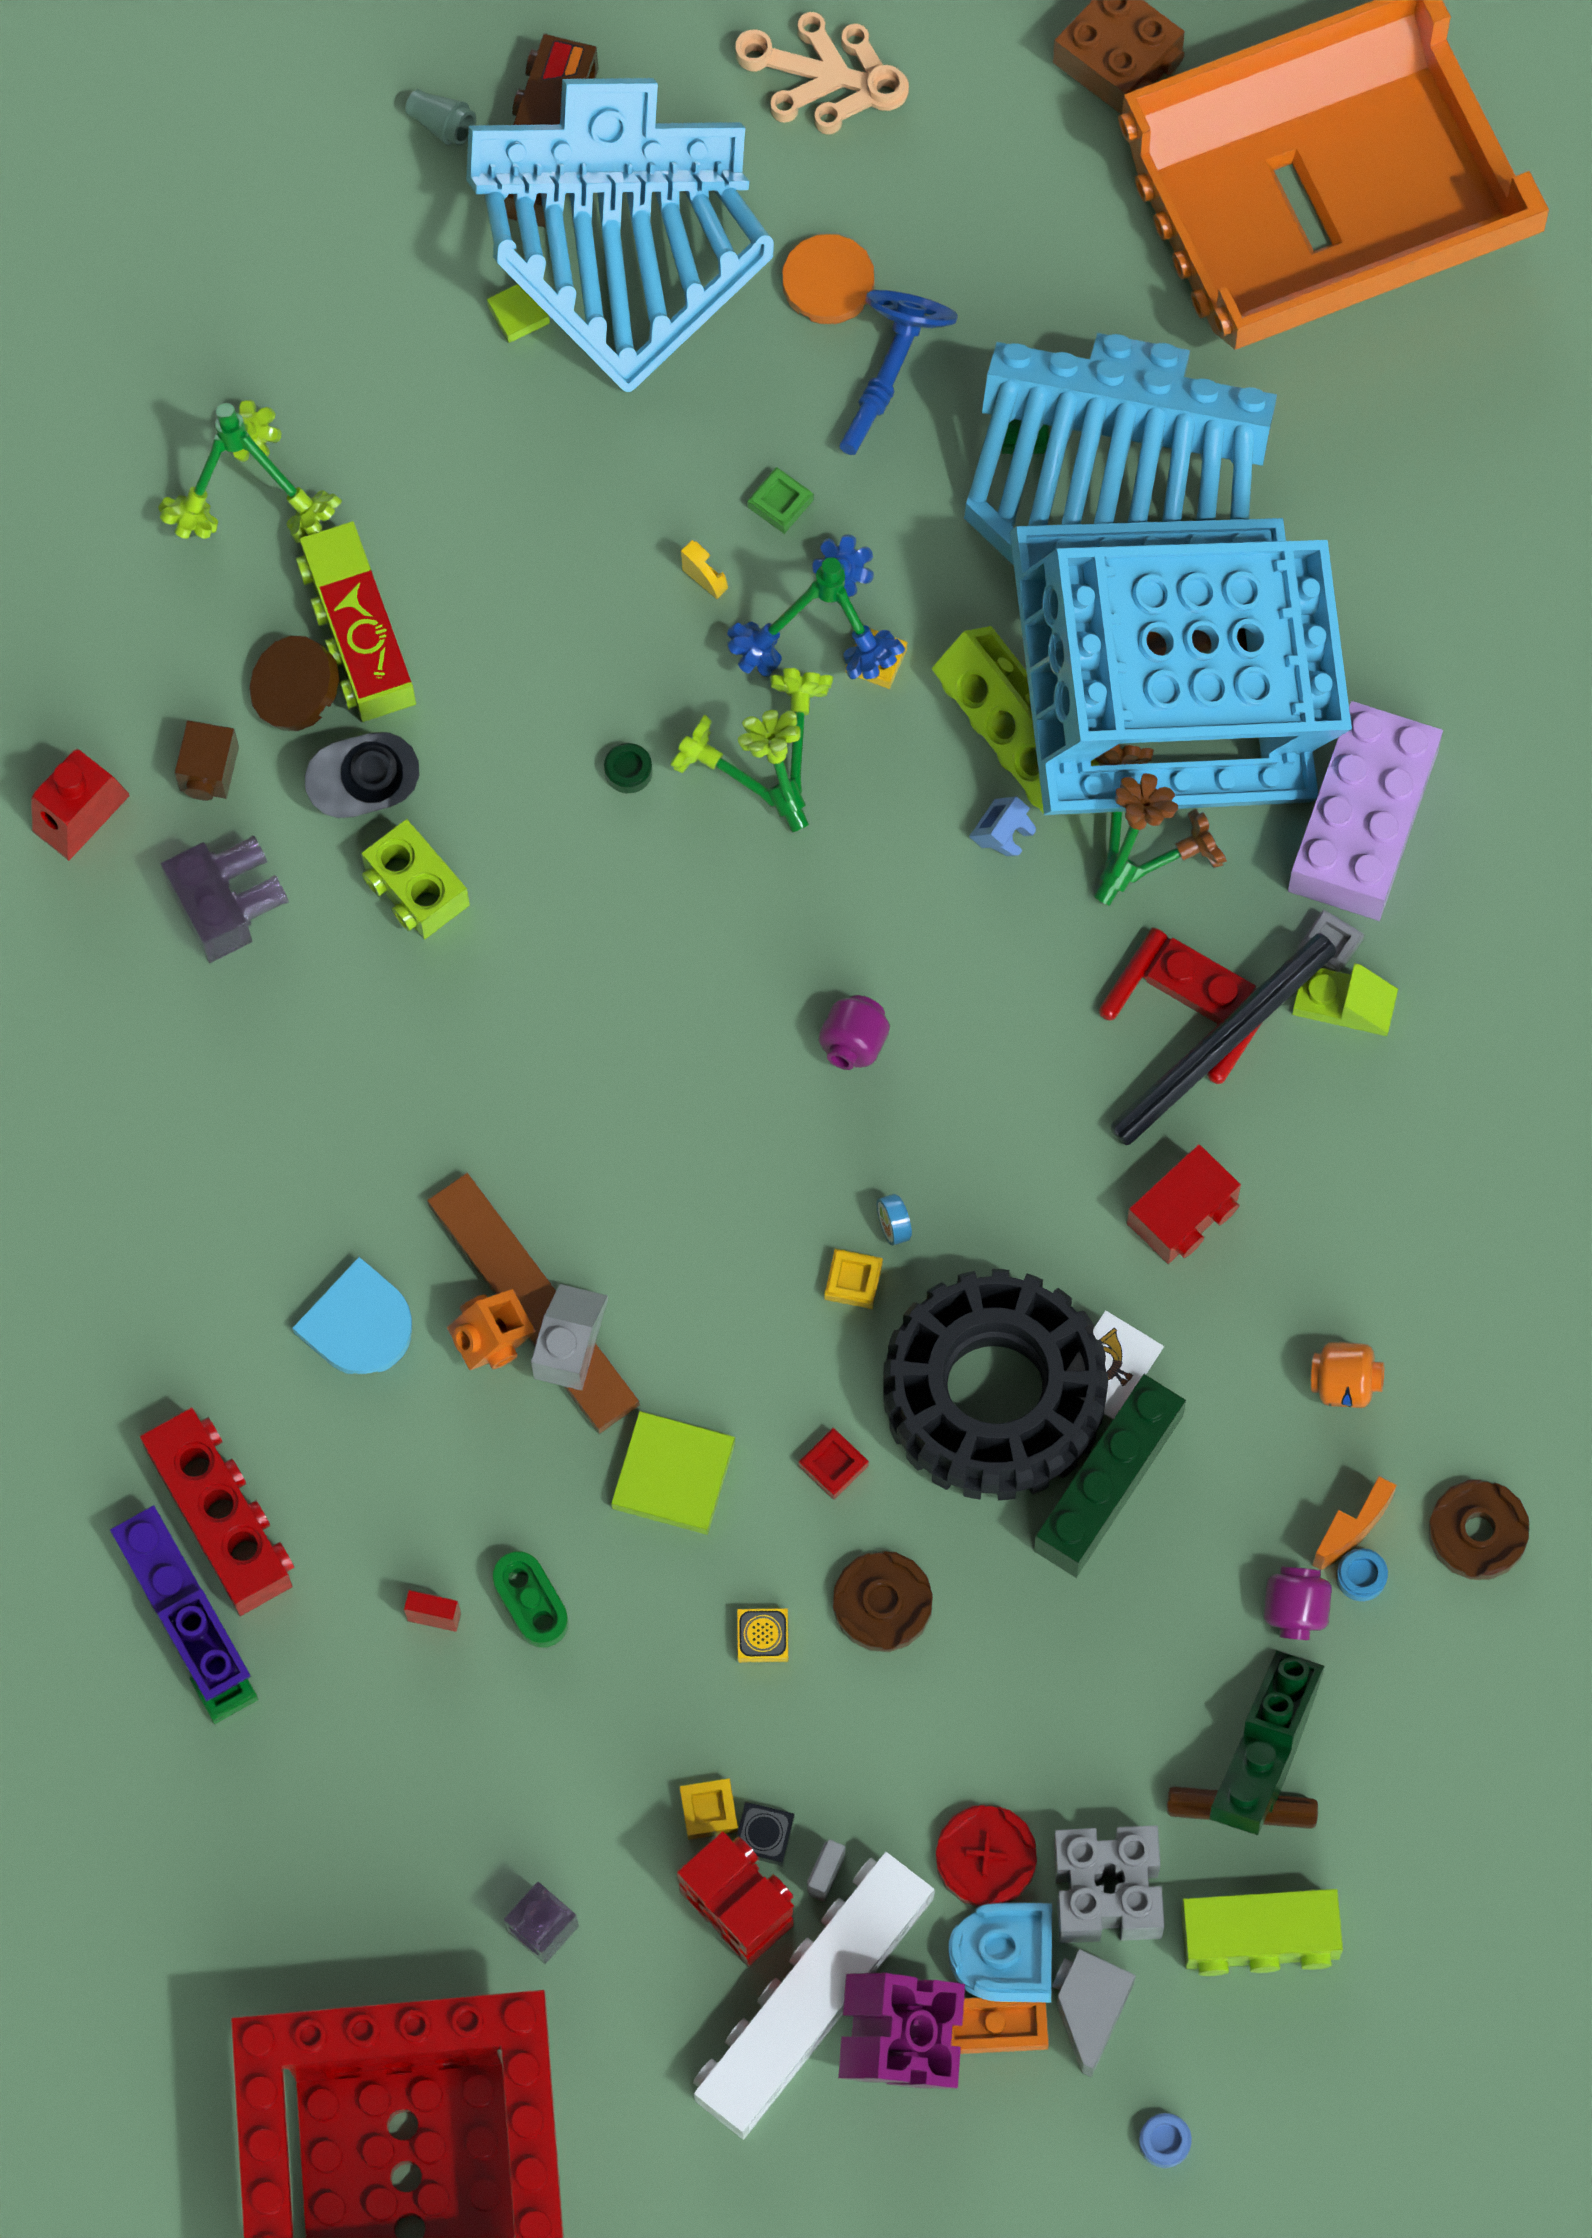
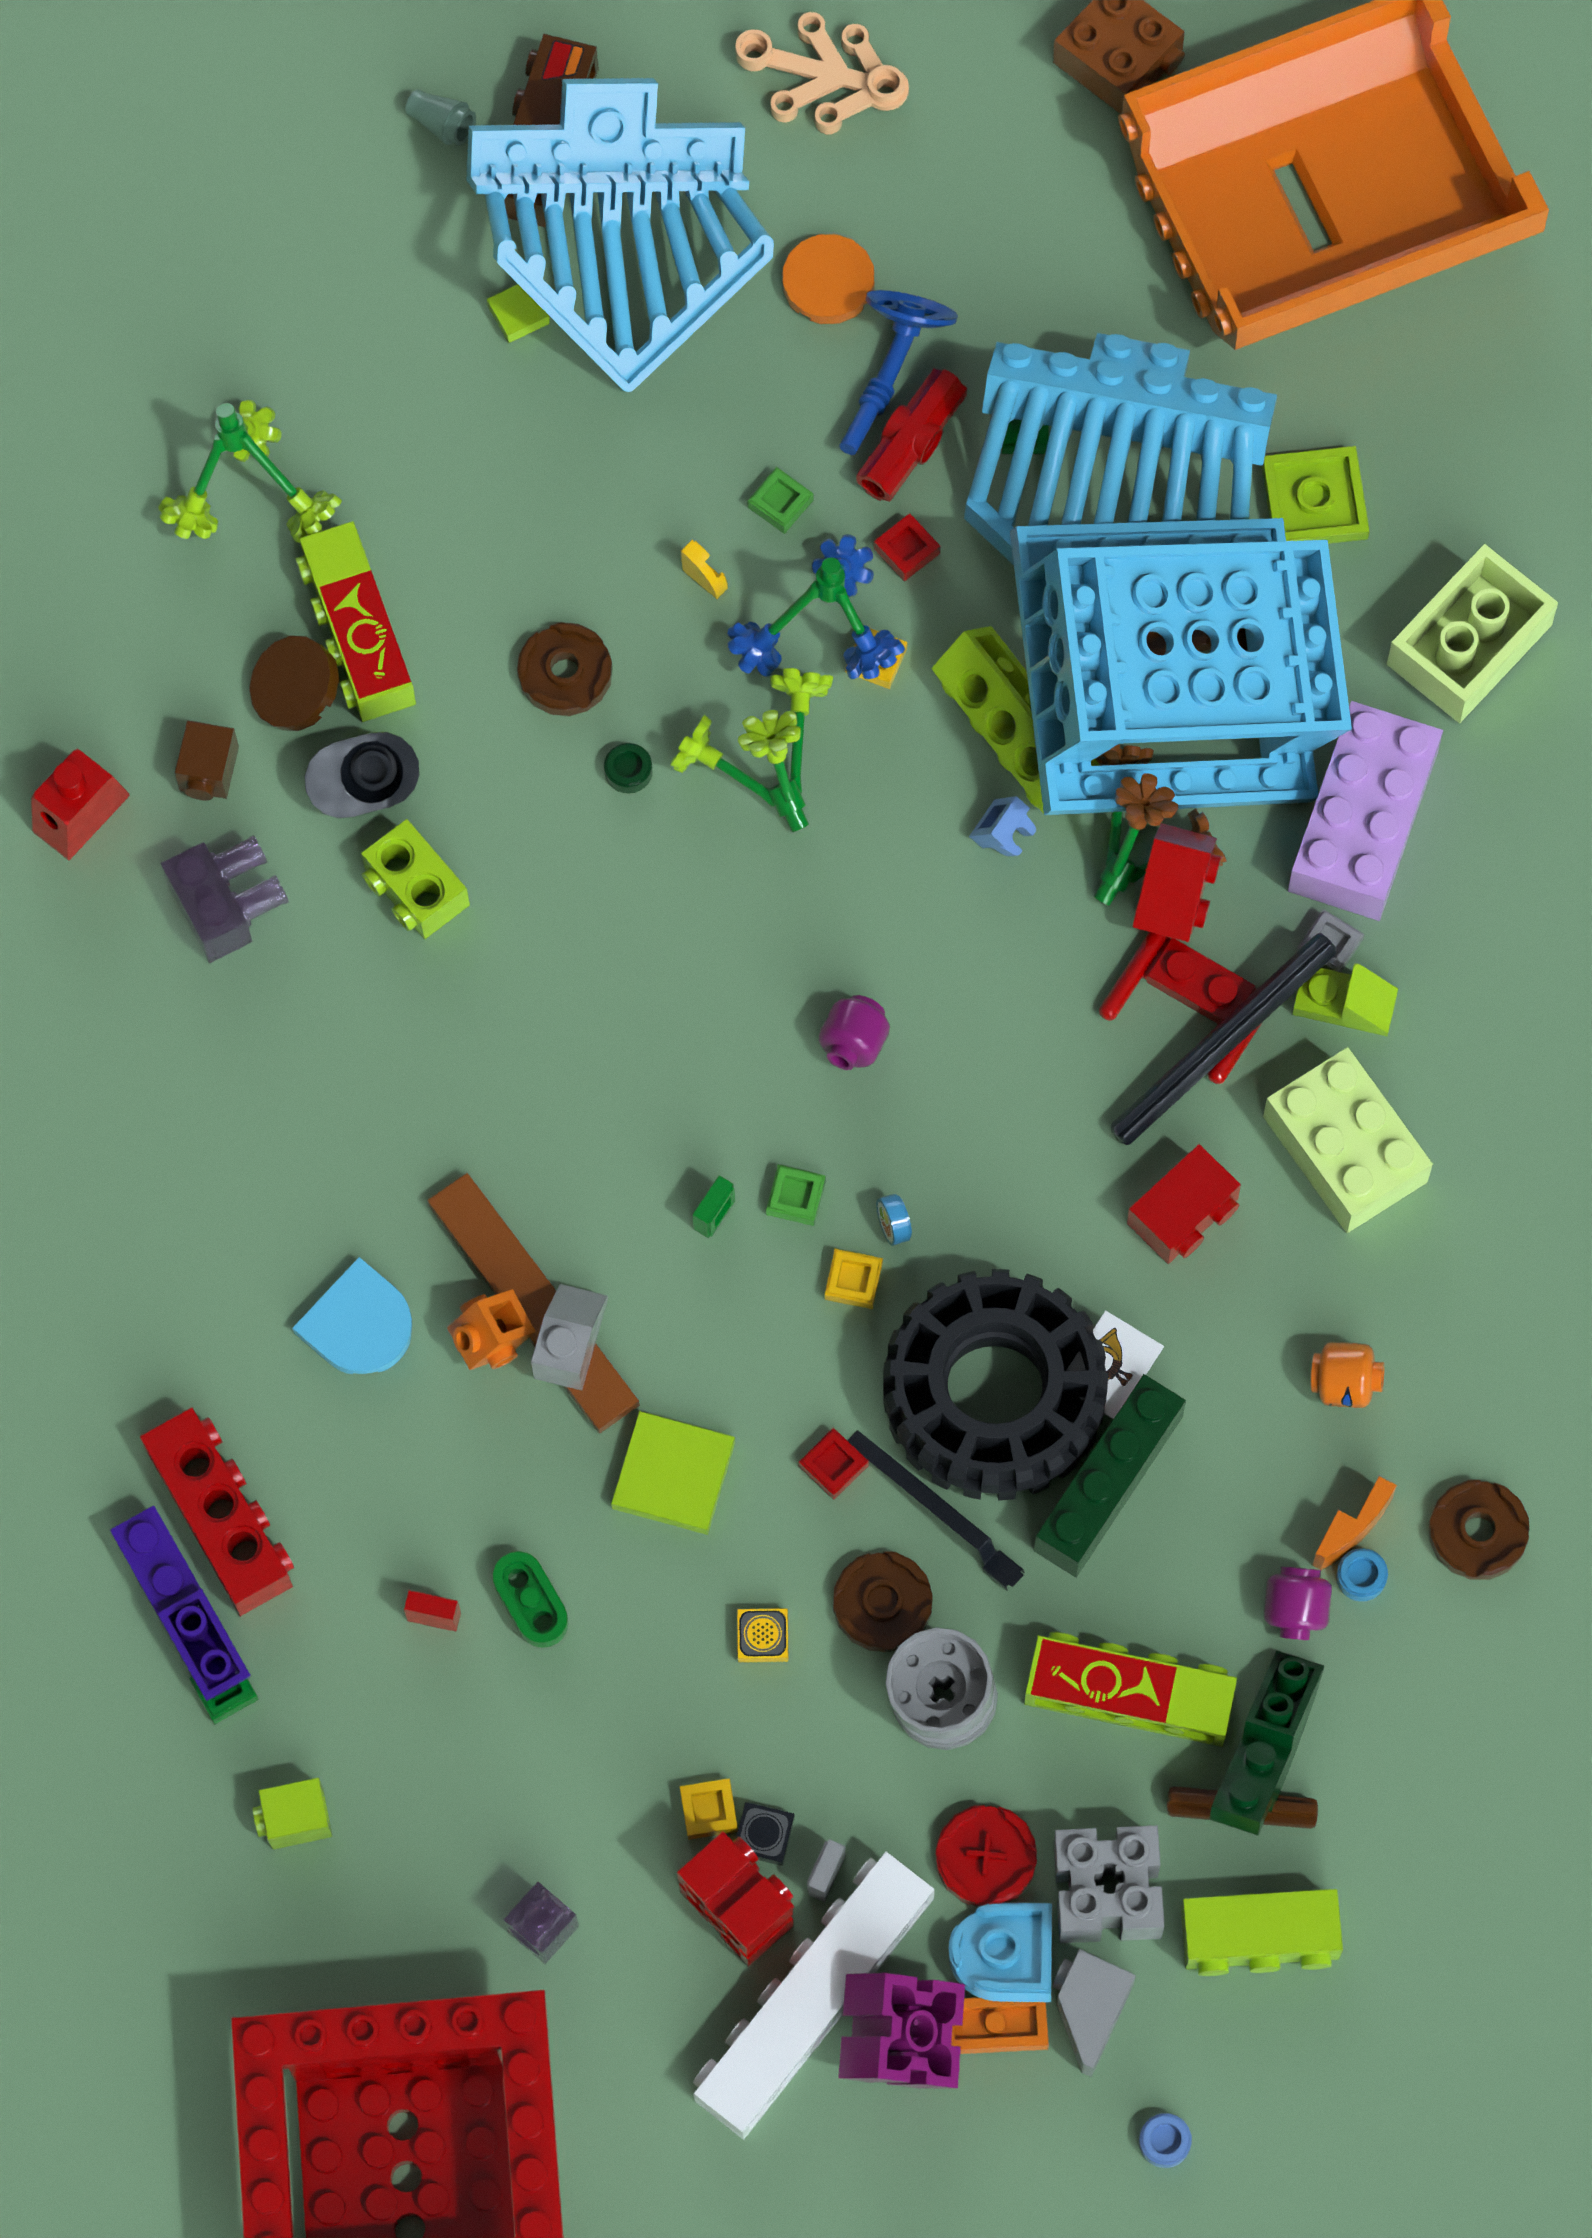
(293, 1814): none -> lime brick
(570, 694): none -> reddish brown tile
(714, 1207): none -> green tile
(796, 1195): none -> bright green tile
(907, 547): none -> red tile
(911, 435): none -> red piece
(942, 1660): none -> light grey wheel
(996, 1564): none -> black piece
(1130, 1689): none -> brick
(1175, 883): none -> red brick
(1317, 494): none -> lime tile
(1347, 1140): none -> yellowish green brick
(1472, 633): none -> yellowish green brick

